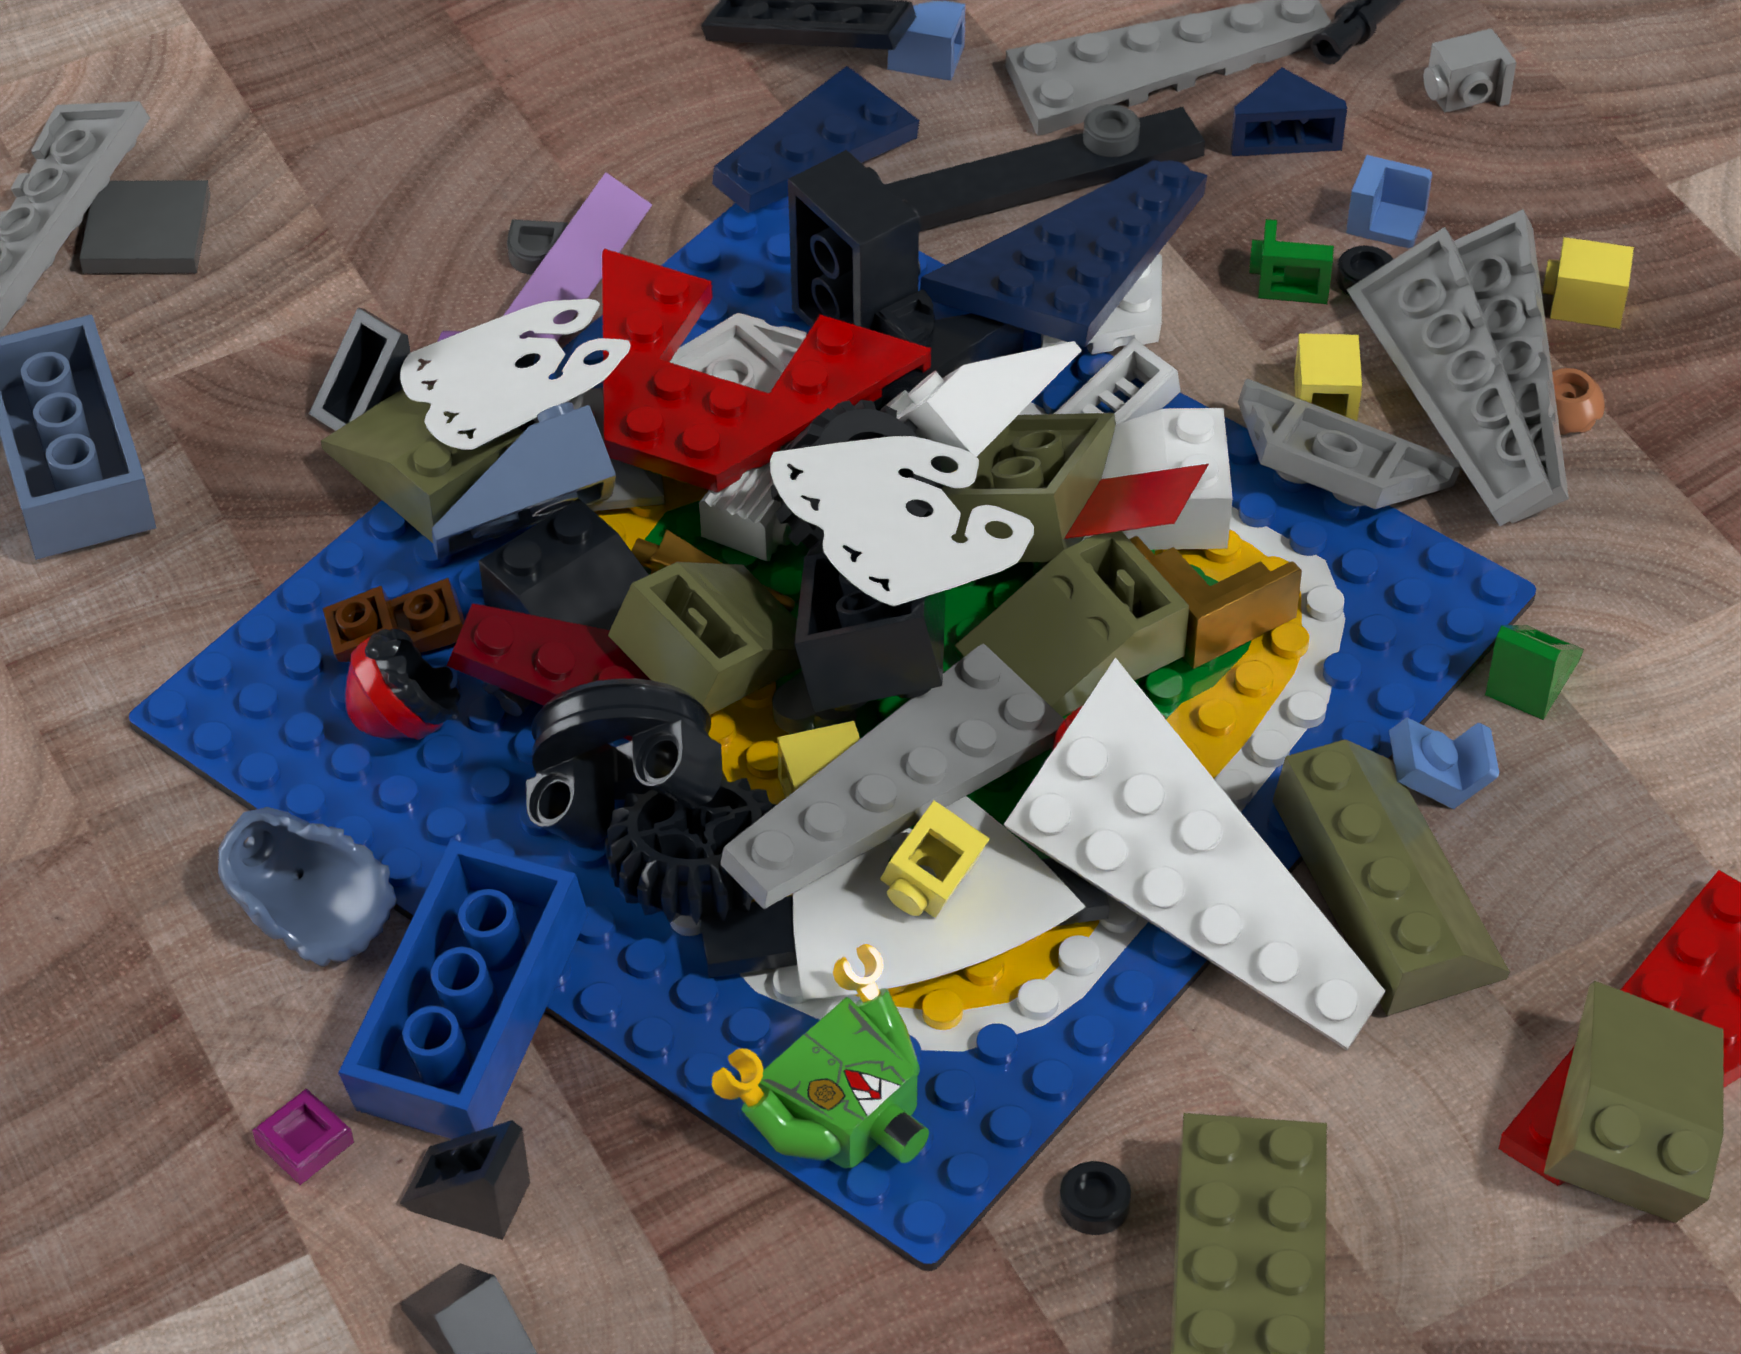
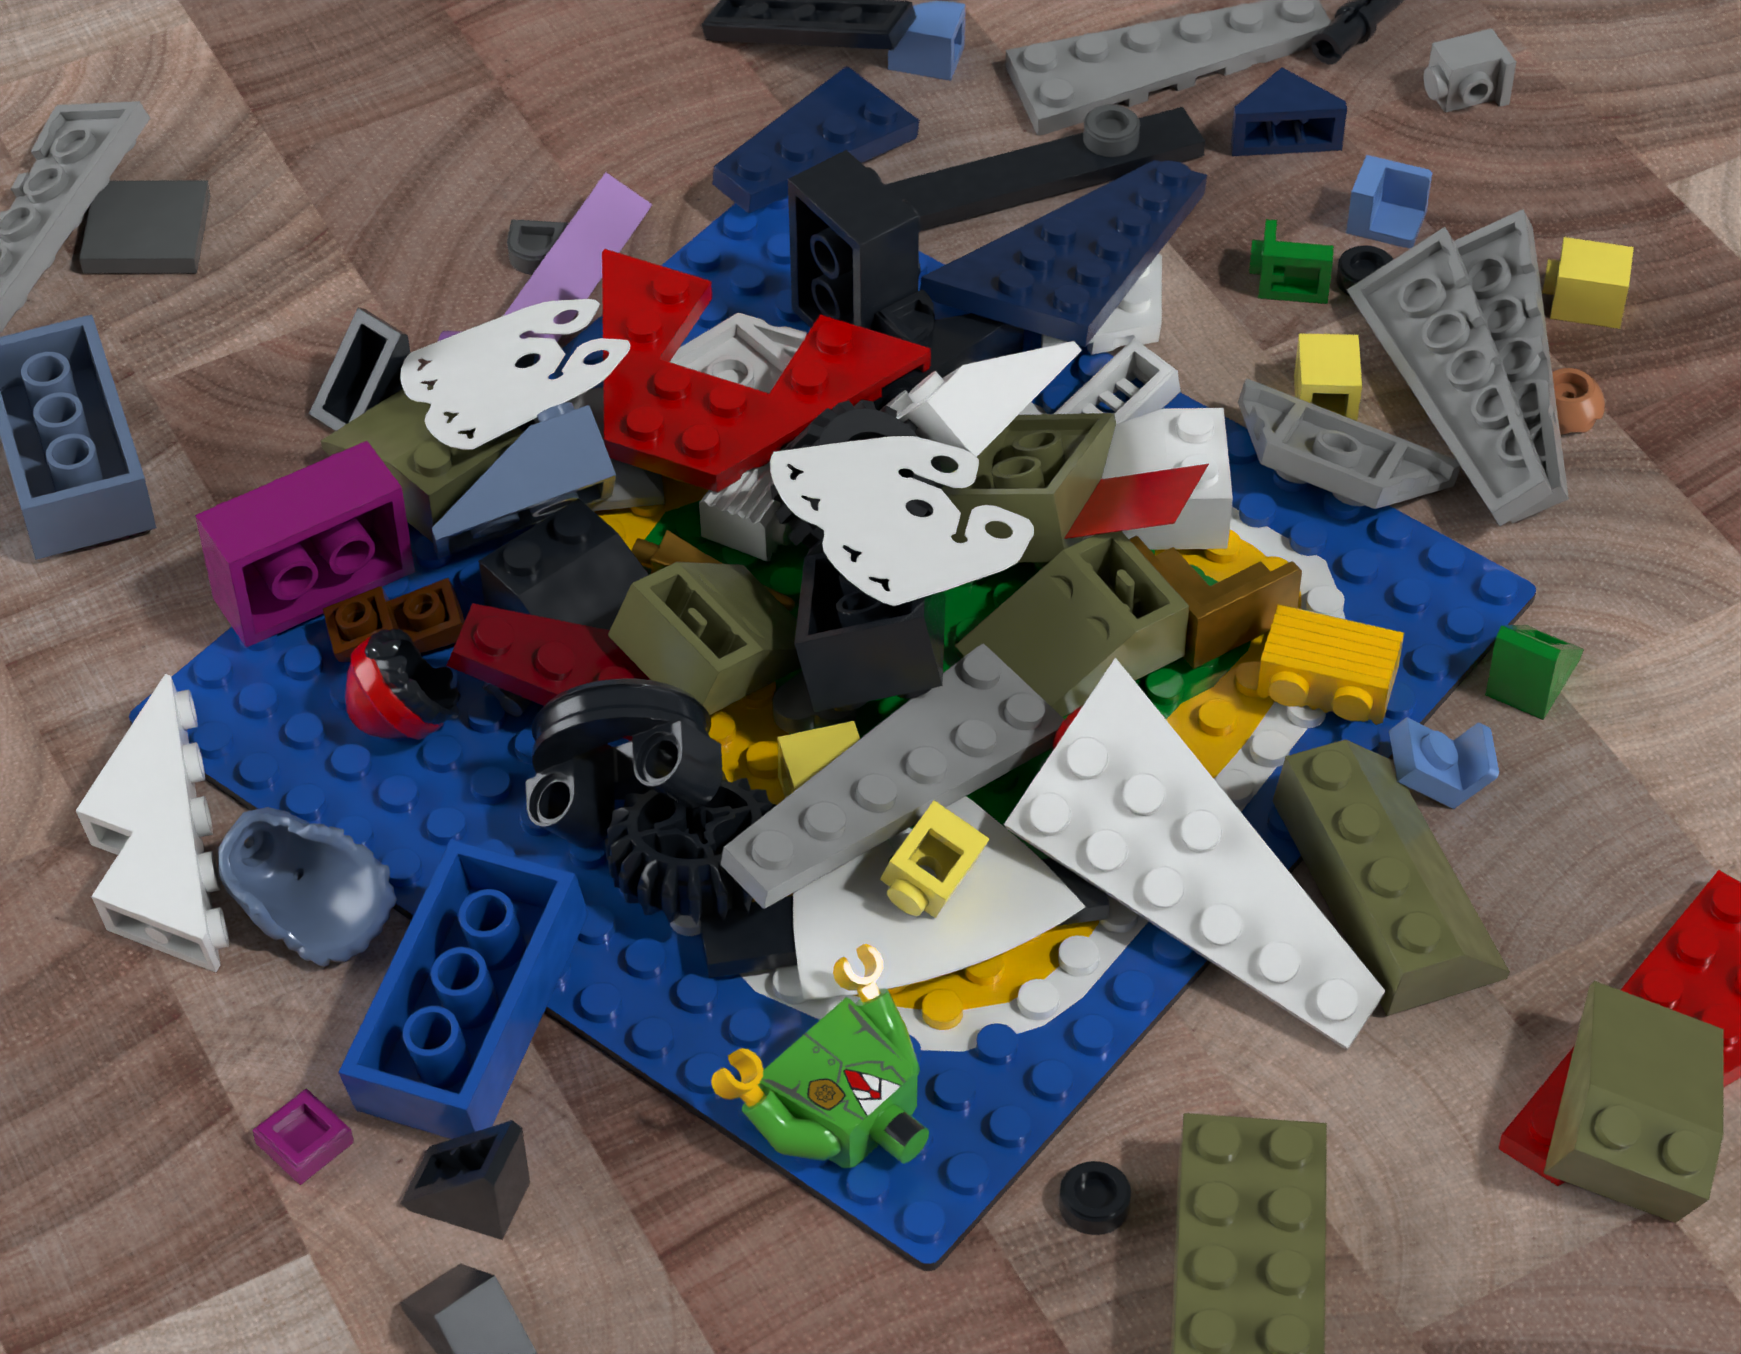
(155, 824): none -> white slope
(306, 542): none -> magenta brick
(1329, 664): none -> yellow brick

